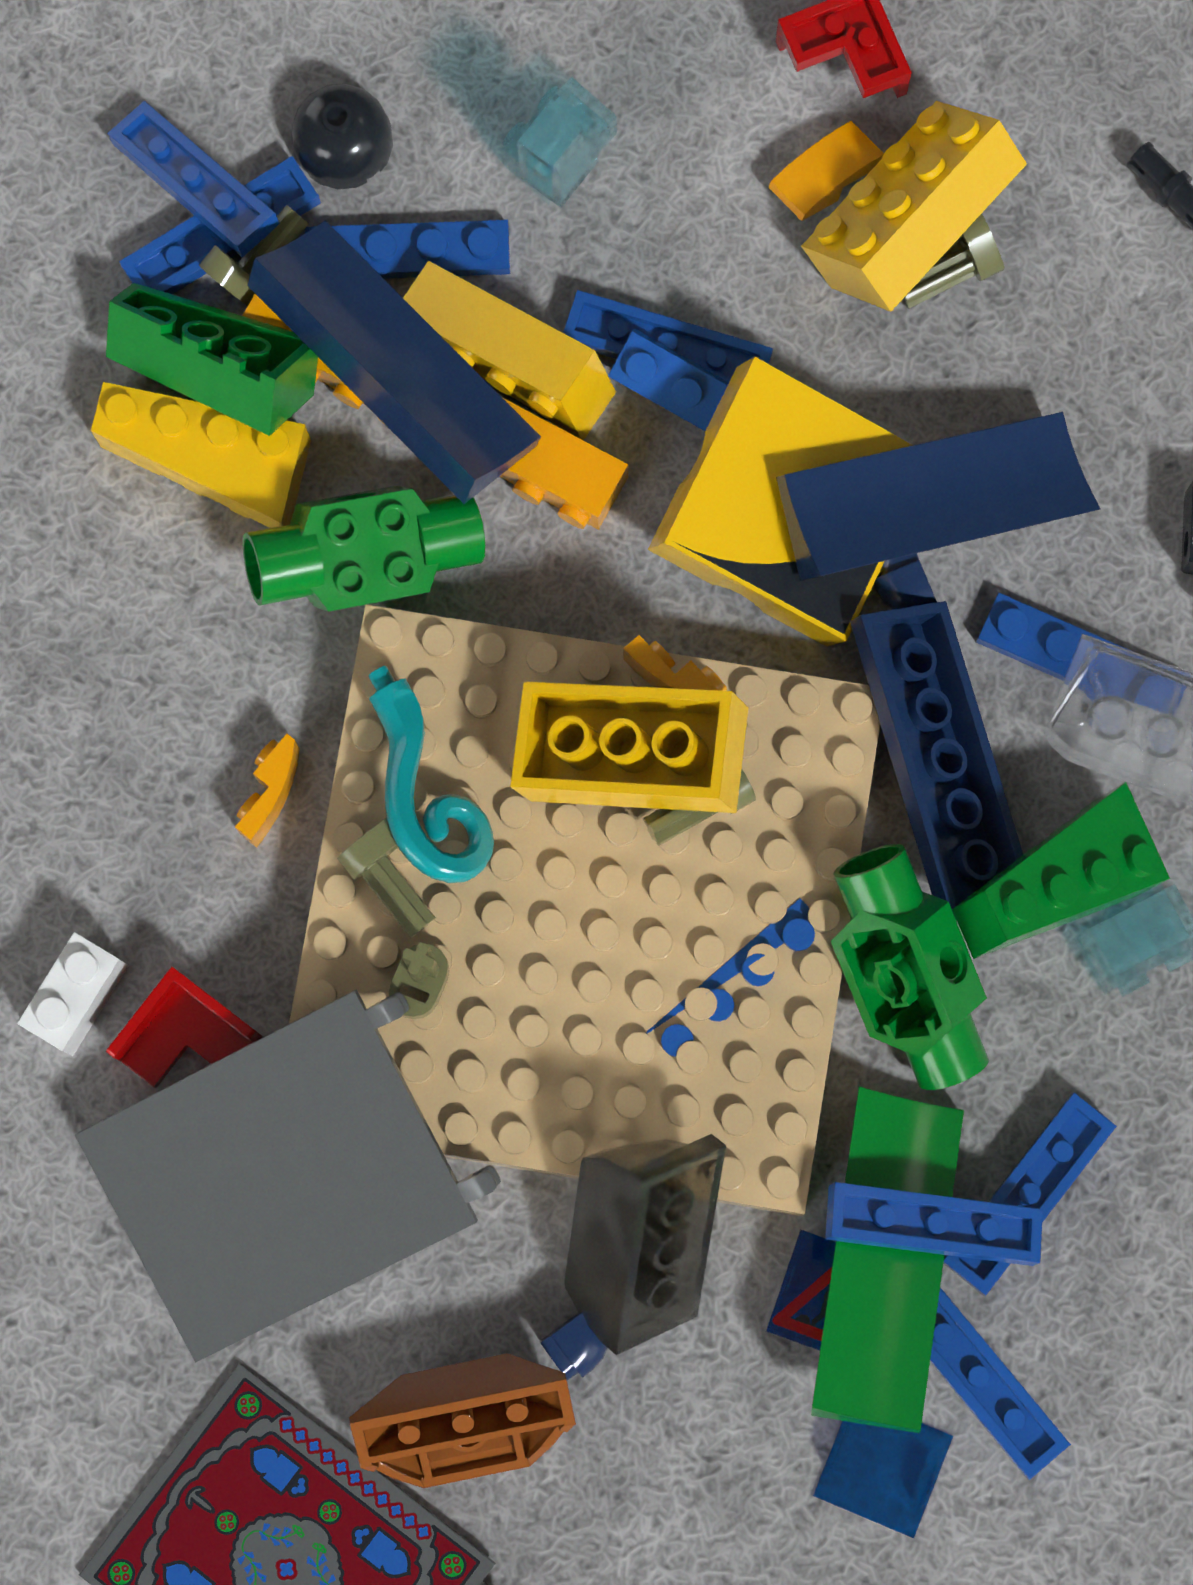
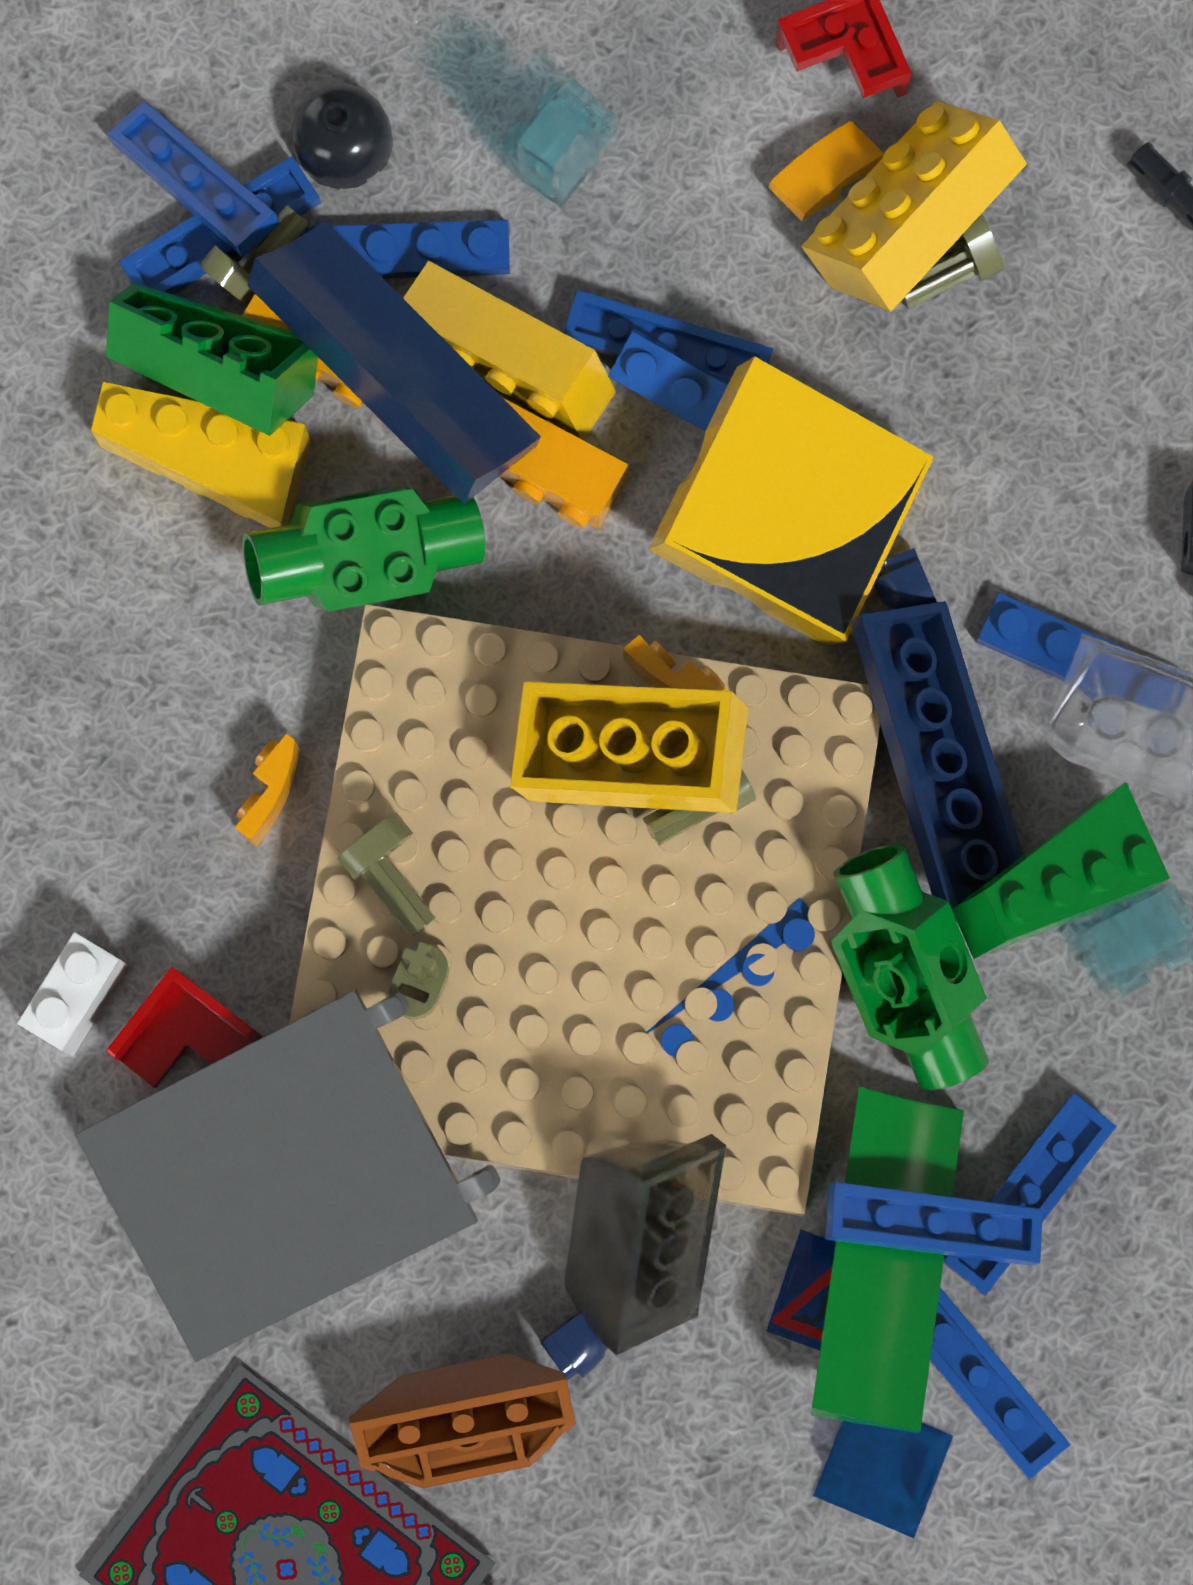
(405, 732): teal plant -> none
(933, 495): dark blue arch -> none

